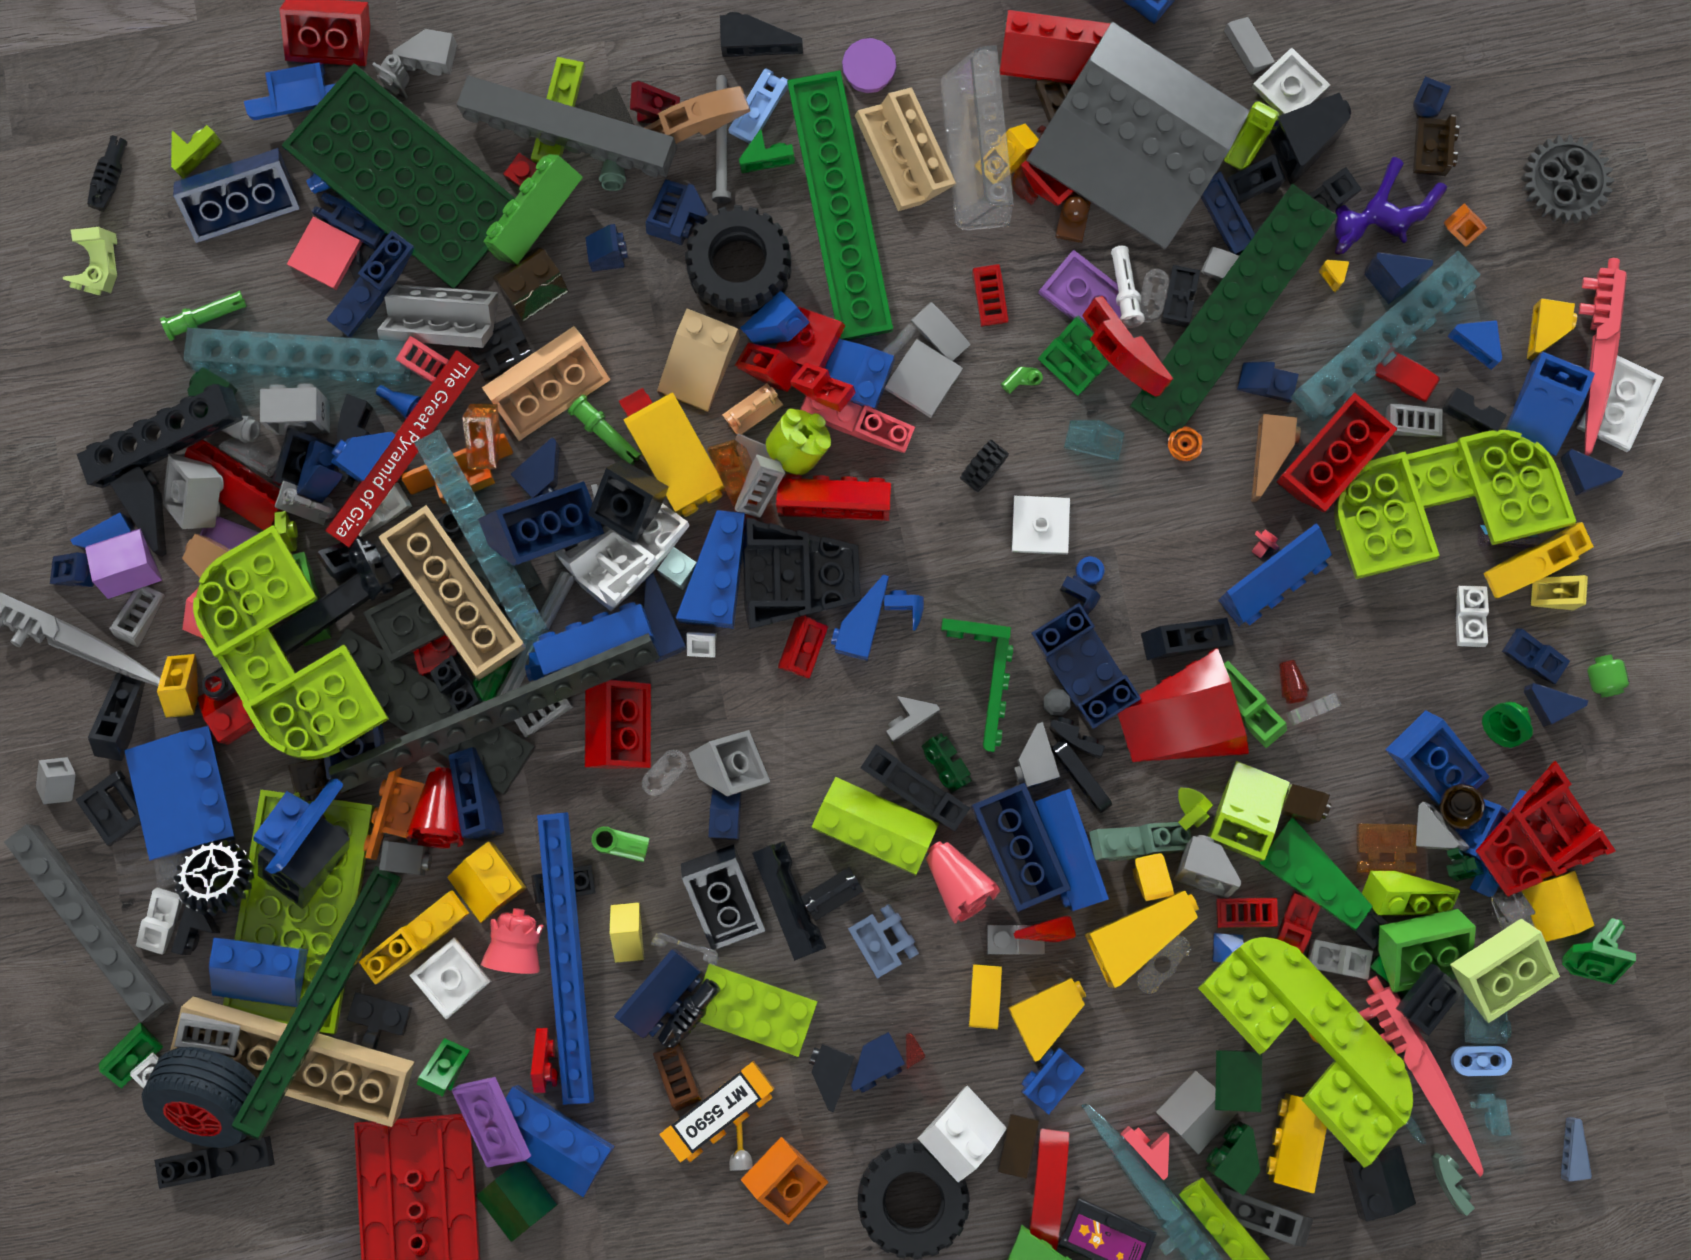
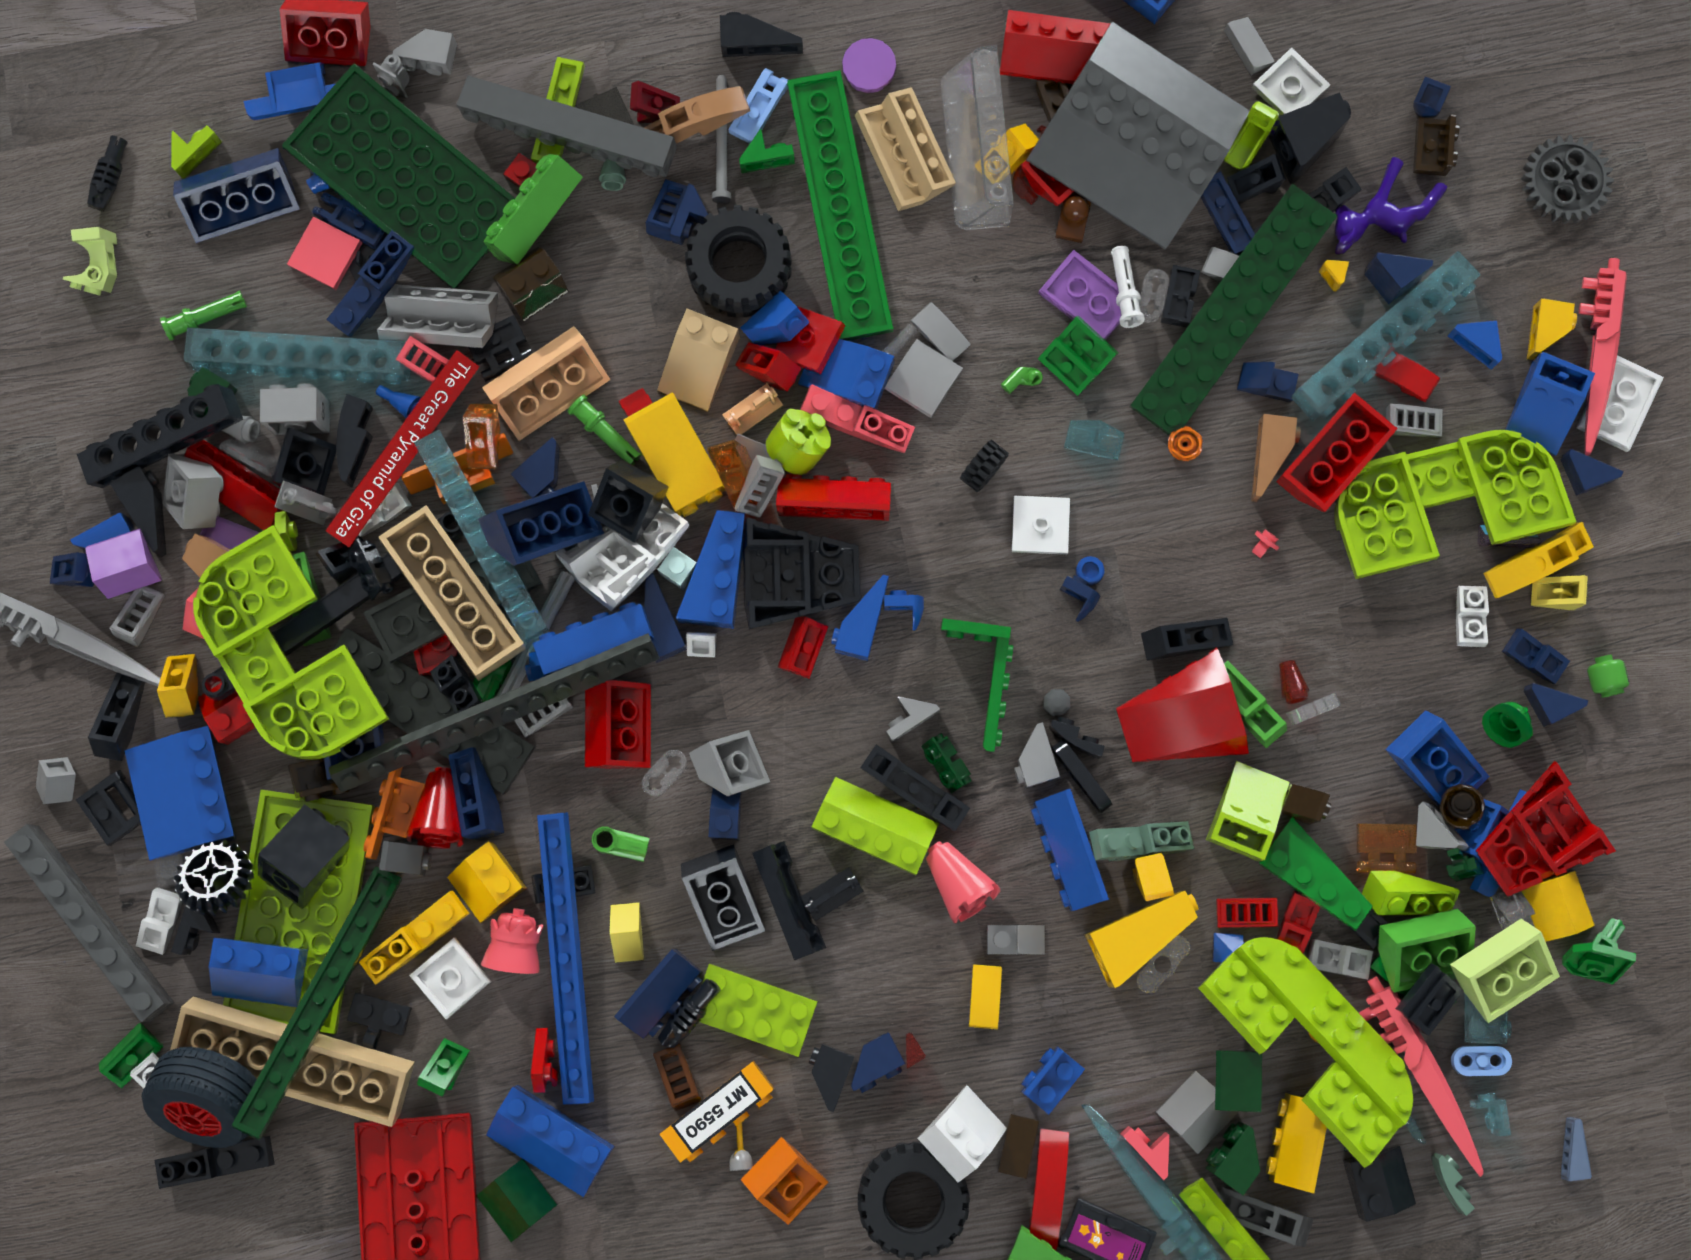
(208, 1024): light grey slope -> none
(291, 823): blue plate -> none
(318, 473): dark blue slope -> none
(360, 453): blue slope -> none
(491, 1122): medium lavender tile -> none
(606, 249): dark blue slope -> none
(709, 954): clear piece -> none
(819, 386): red slope -> none
(875, 945): sand blue plate -> none
(986, 272): red slope -> none
(1020, 847): dark blue slope -> none
(1047, 1015): yellow slope -> none
(1048, 931): red slope -> none
(1084, 666): dark blue slope -> none
(1127, 354): red slope -> none
(1194, 806): lime plate -> none
(1207, 868): light grey slope -> none
(1276, 576): blue slope -> none
(1461, 407): black piece -> none
(1465, 225): orange slope -> none

